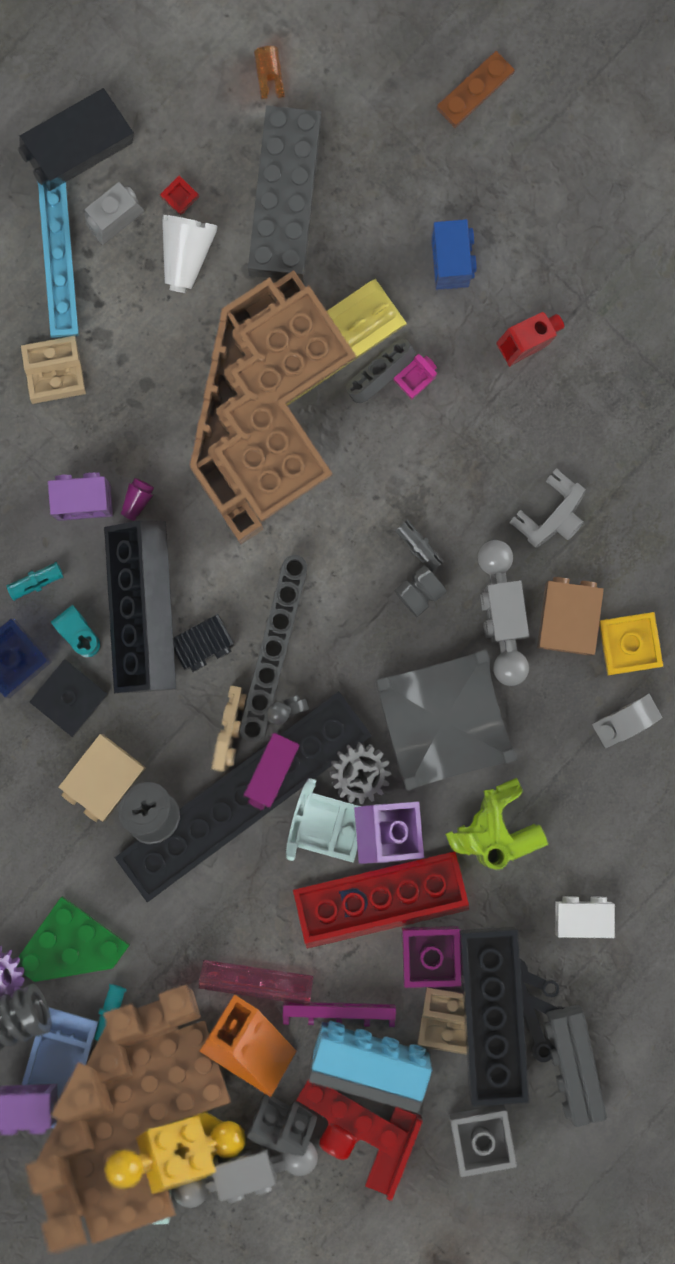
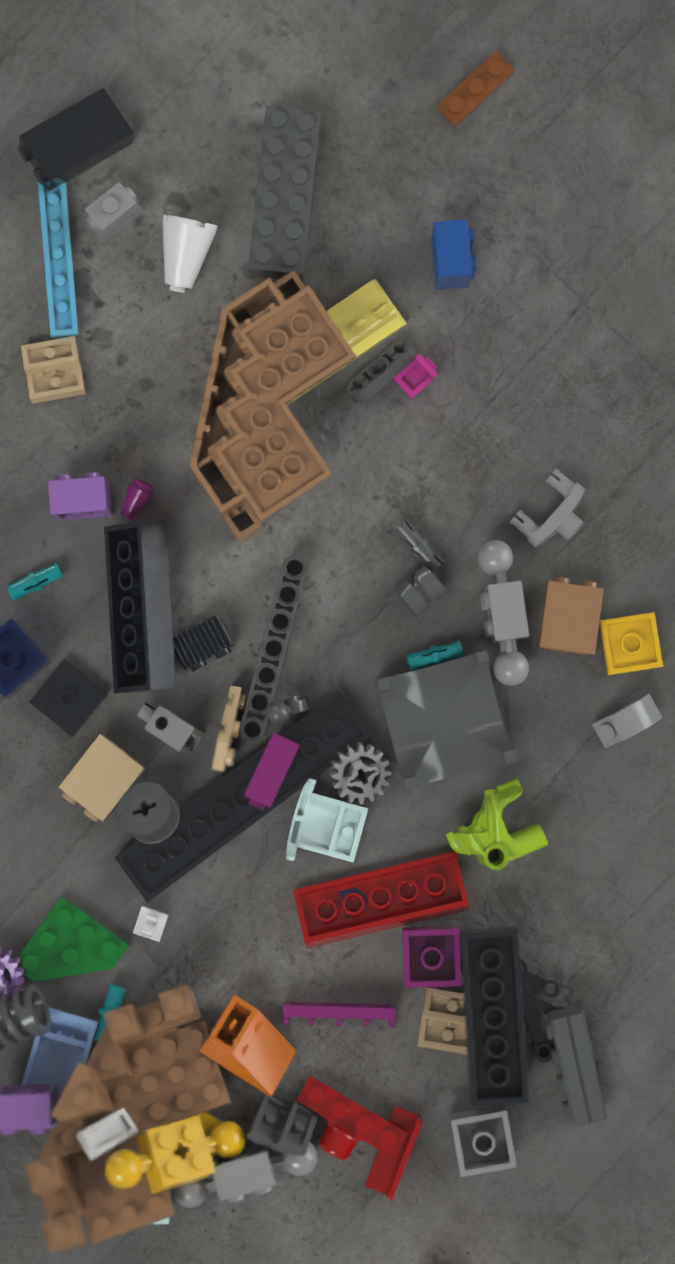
(74, 629): teal piece -> none
(107, 1133): none -> white tile
(150, 923): none -> white tile
(178, 733): none -> light grey torso
(179, 195): red plate -> none
(256, 982): clear pink plate -> none
(269, 69): clear orange hinge -> none
(370, 1066): medium azure piece -> none
(389, 832): medium lavender brick -> none
(434, 655): none -> teal pin
(529, 337): red torso -> none
(584, 918): white brick -> none

